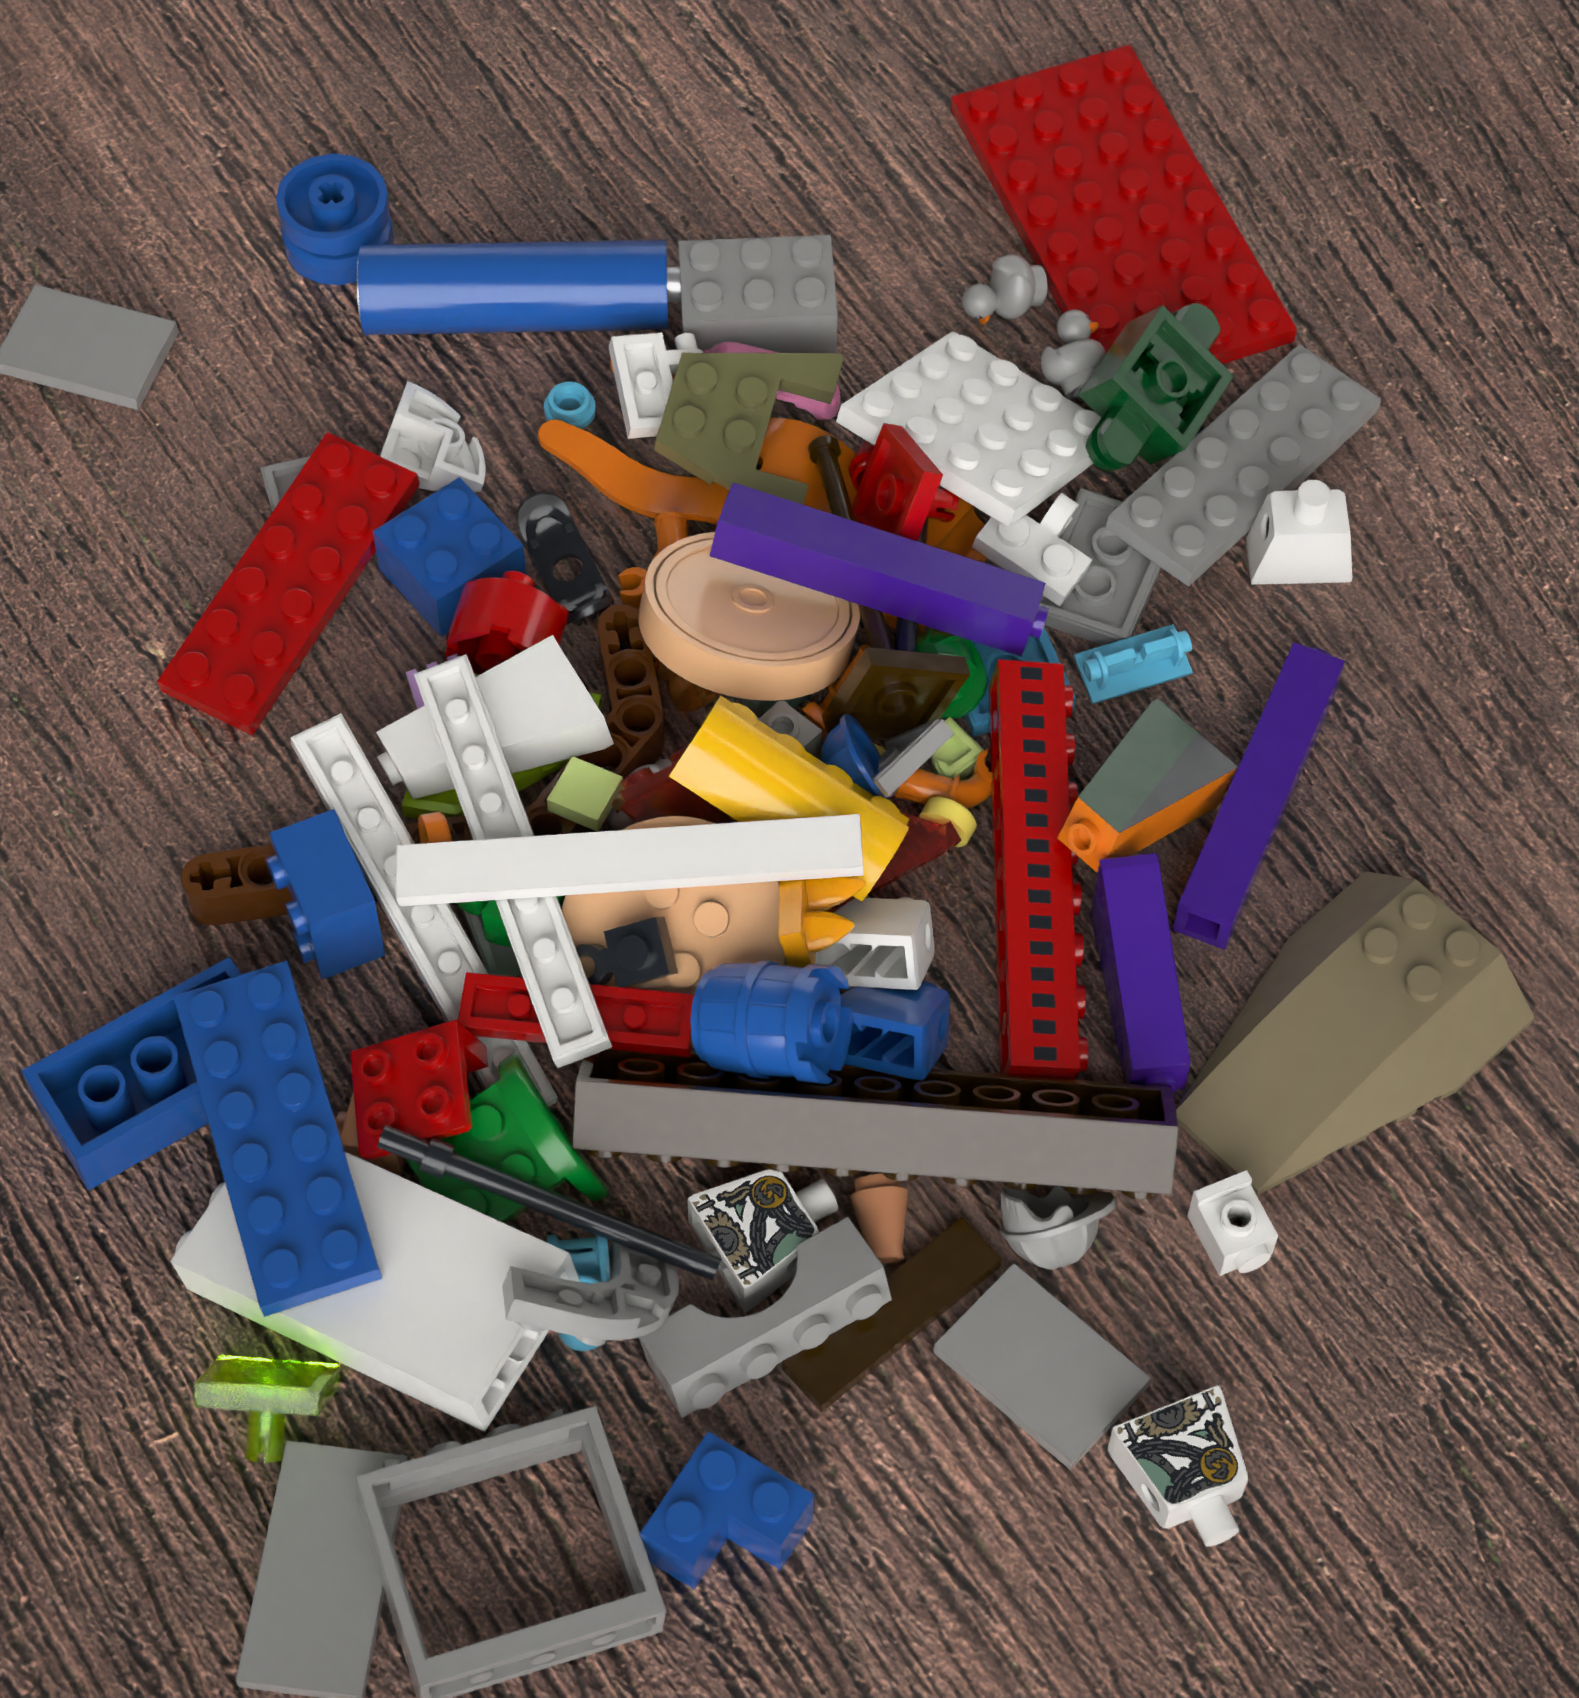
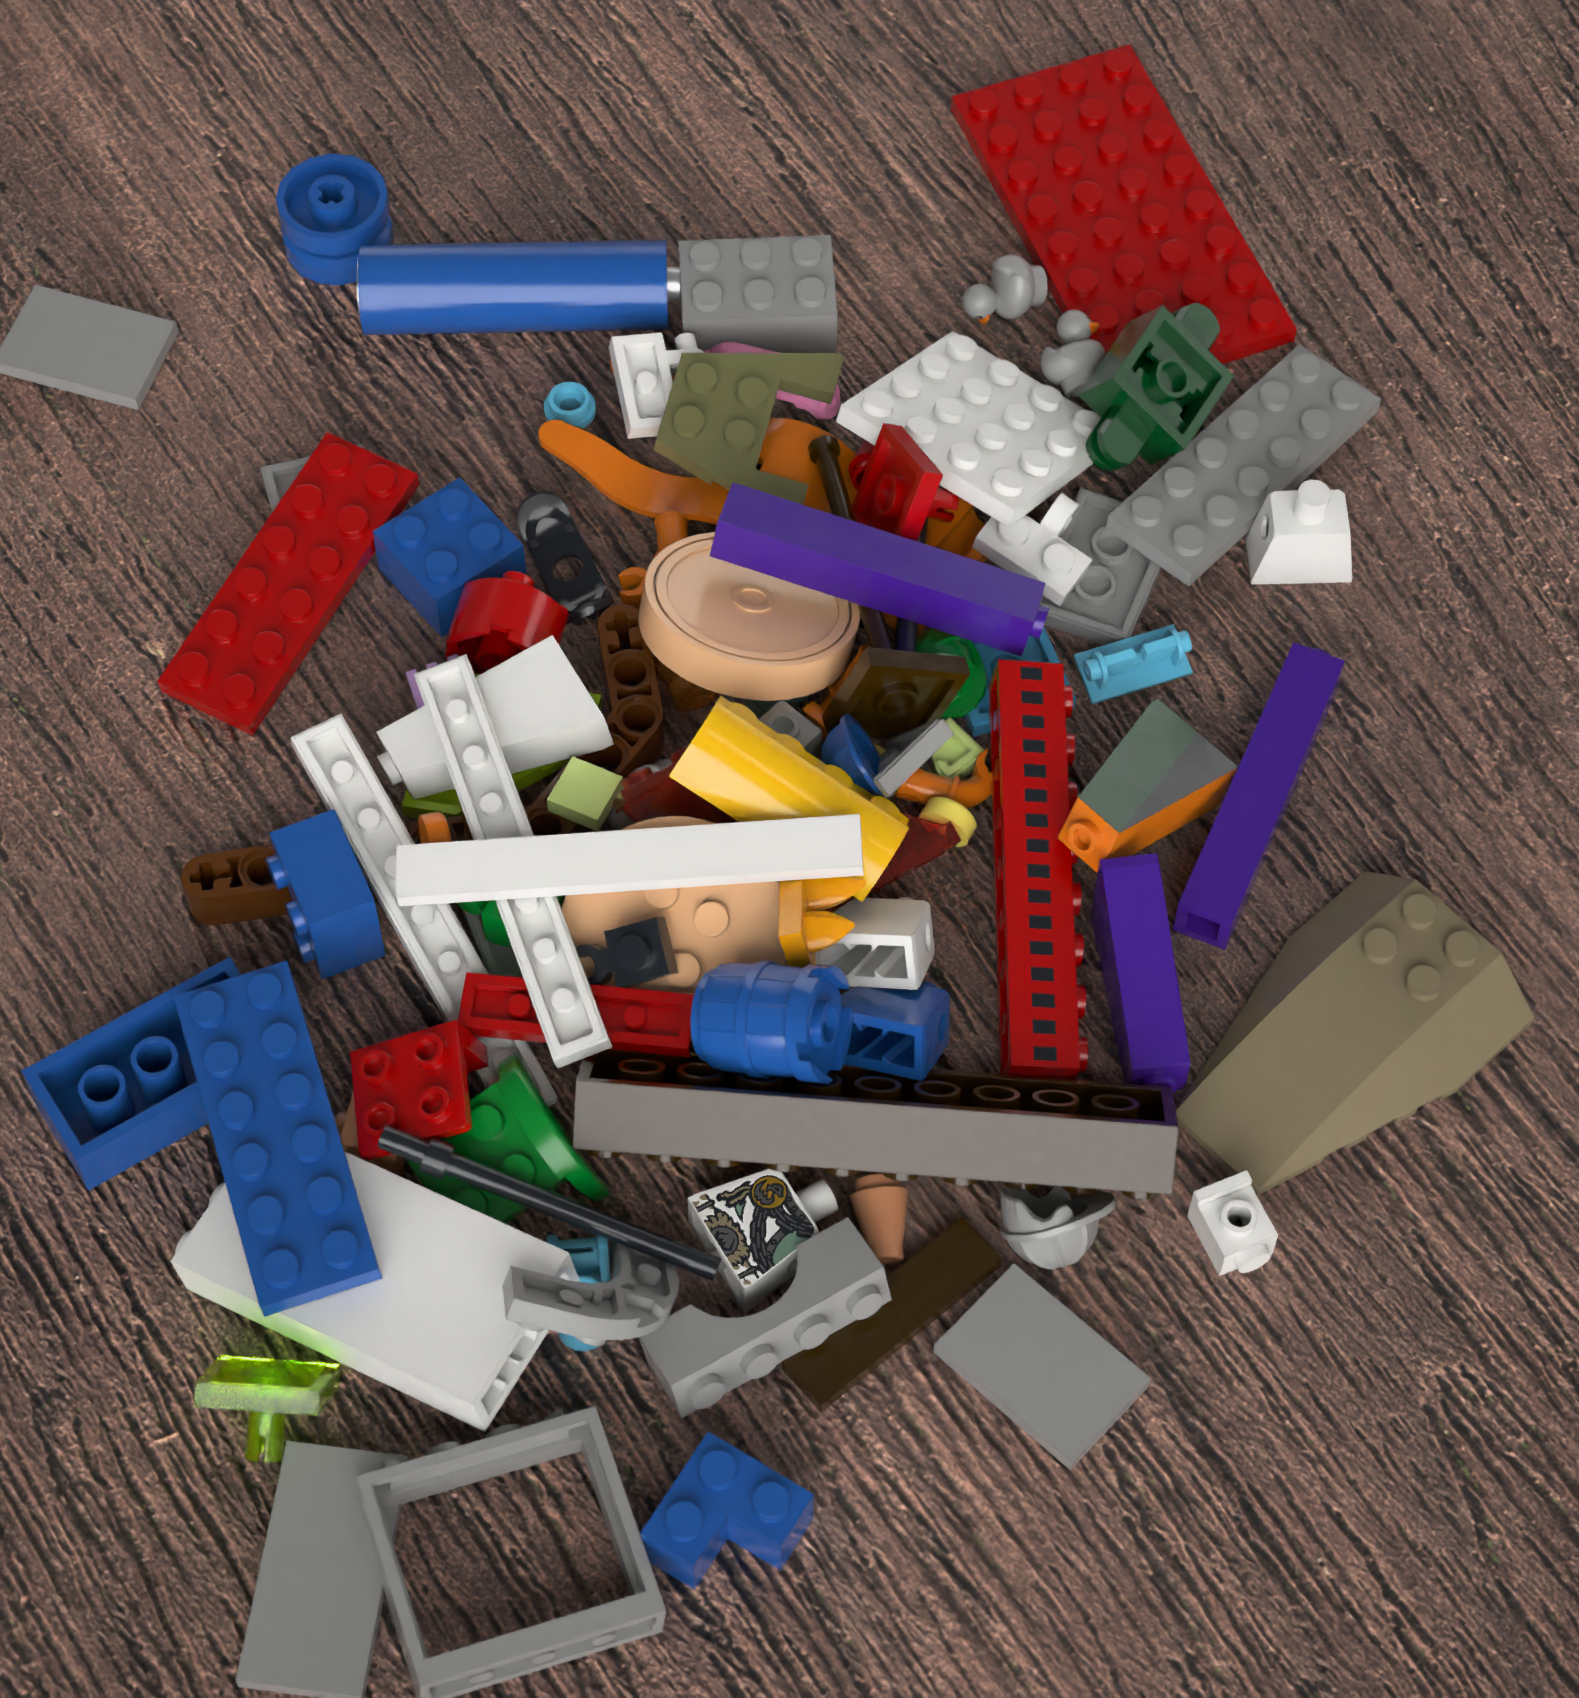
(432, 443): white brick -> none
(1185, 1463): torso -> none

